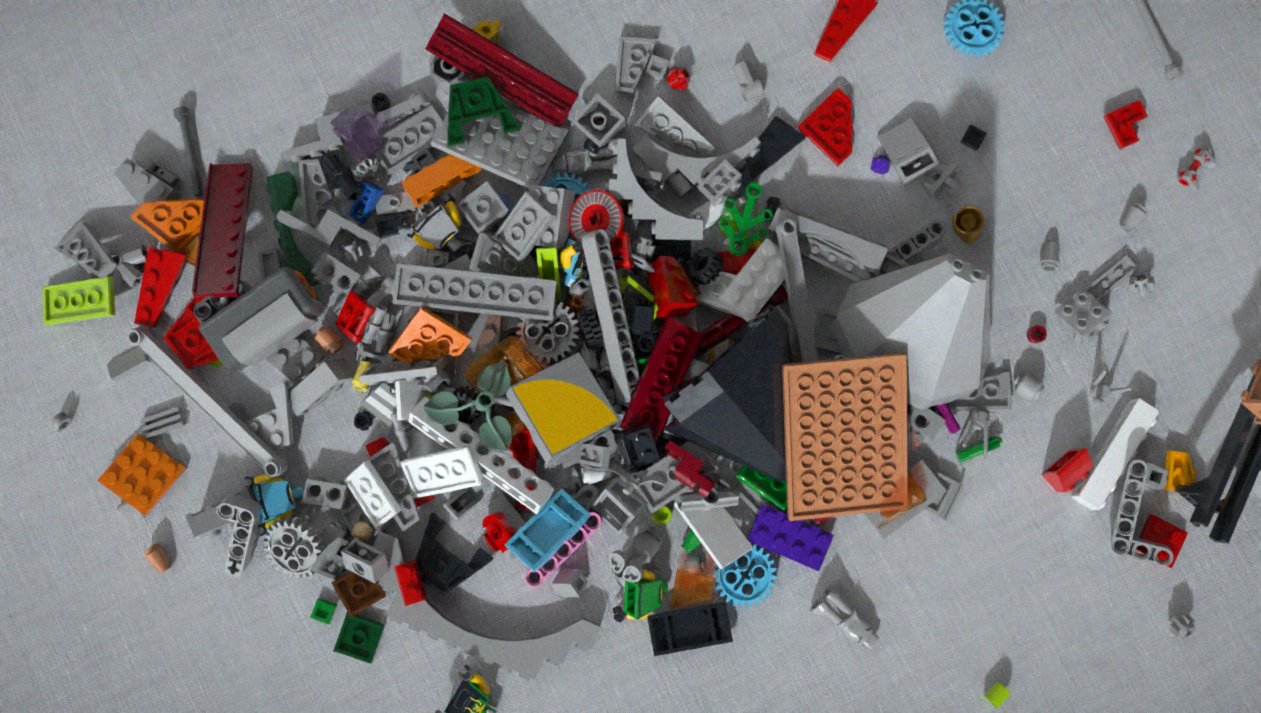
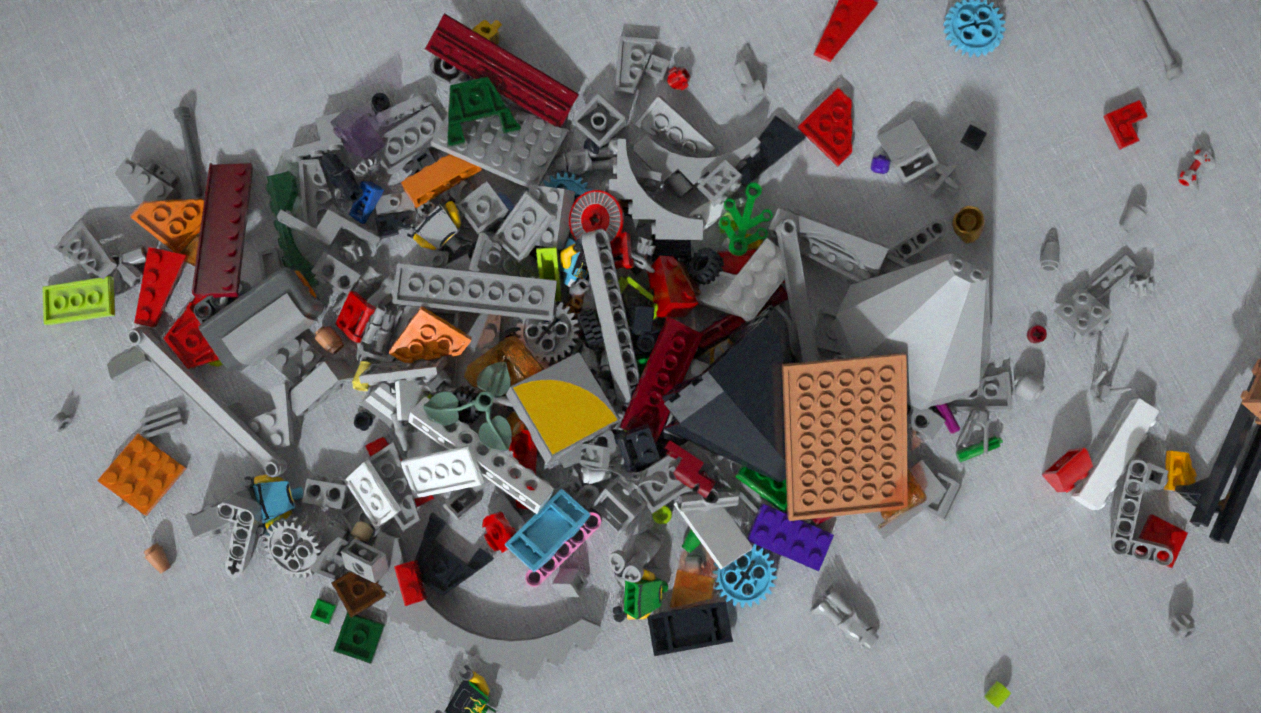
(773, 205): black pin -> none

